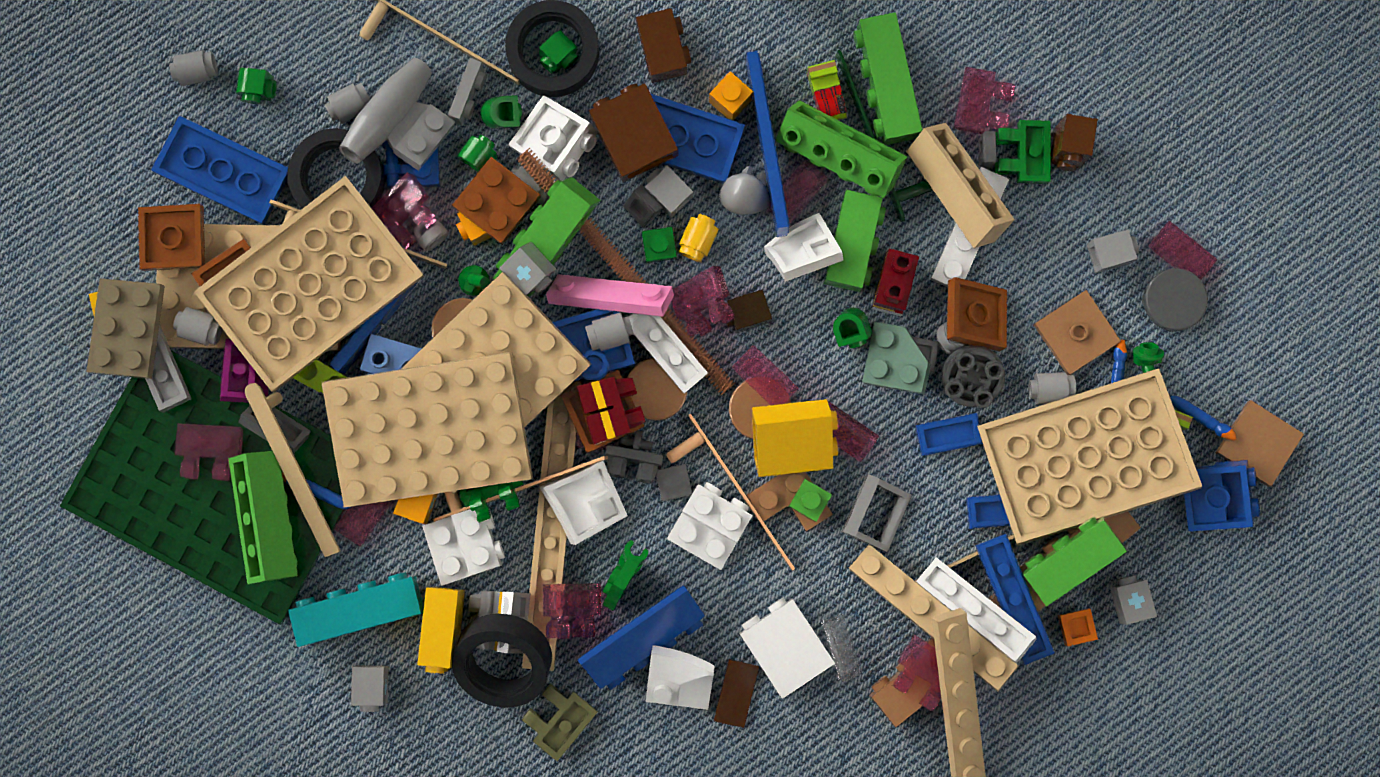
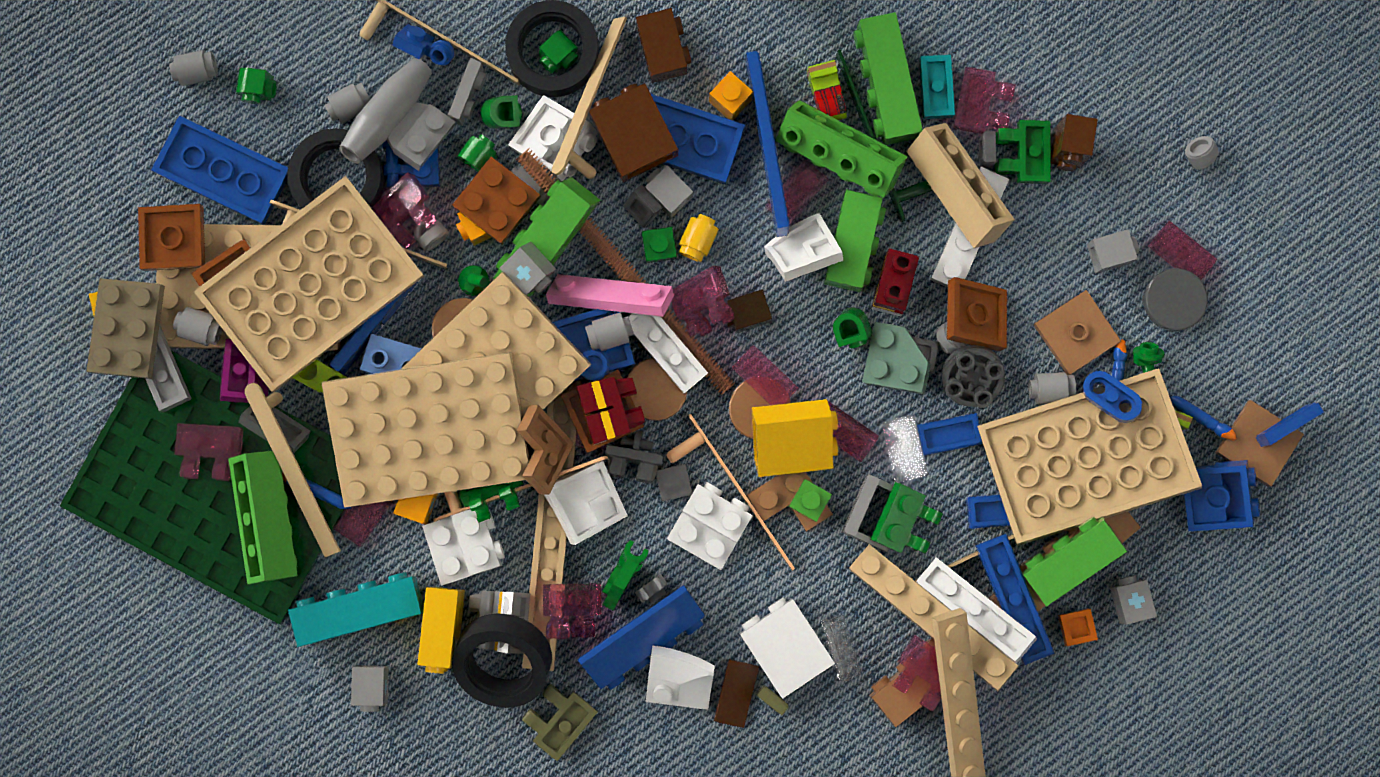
(419, 43): none -> blue plate
(550, 449): none -> medium nougat plate
(566, 153): none -> tan piece
(652, 590): none -> light grey plate
(745, 193): light grey piece -> none
(772, 699): none -> olive tile
(899, 517): none -> green plate
(904, 449): none -> clear slope
(937, 86): none -> teal plate
(1114, 395): none -> blue plate
(1201, 152): none -> light grey tile
(1289, 424): none -> blue tile

